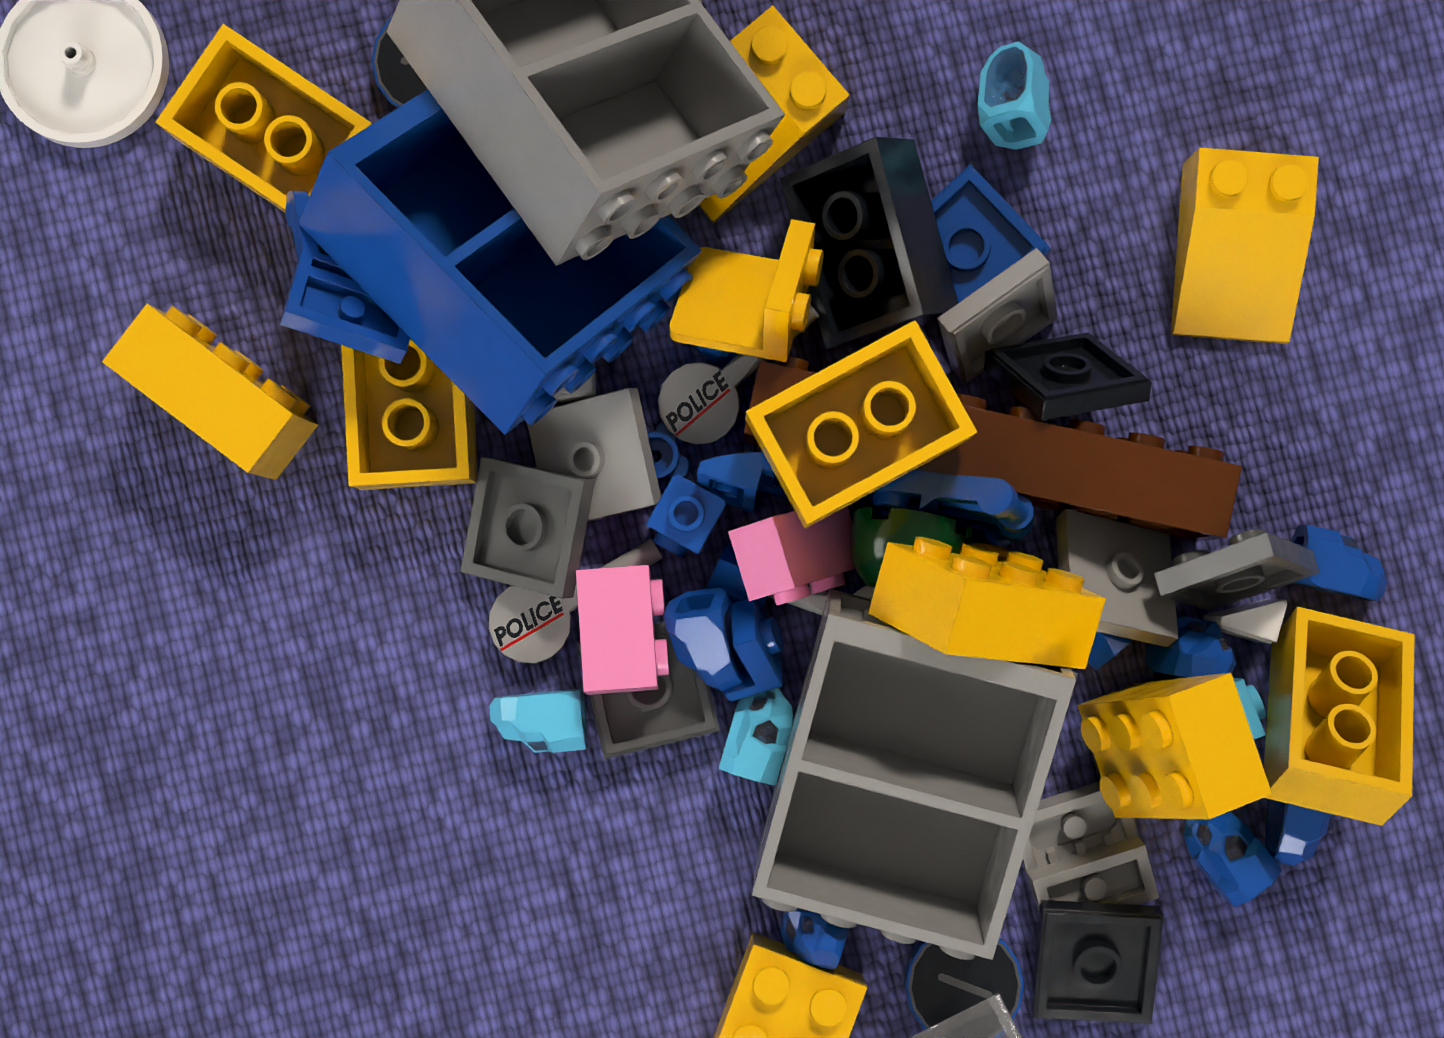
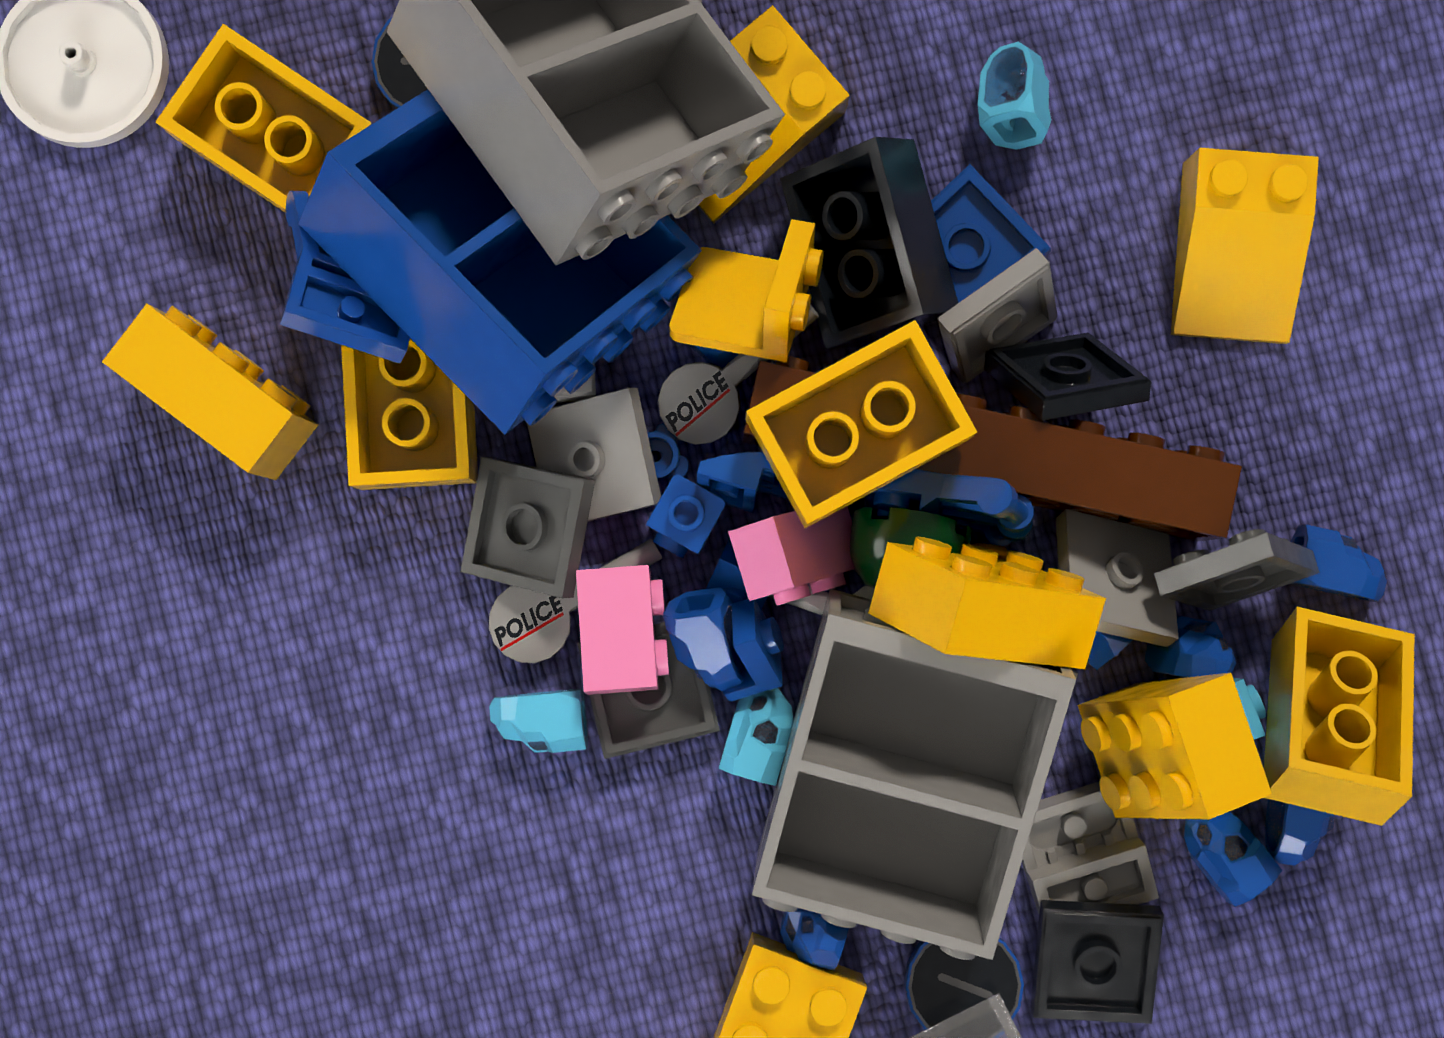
(1252, 621): white slope -> none

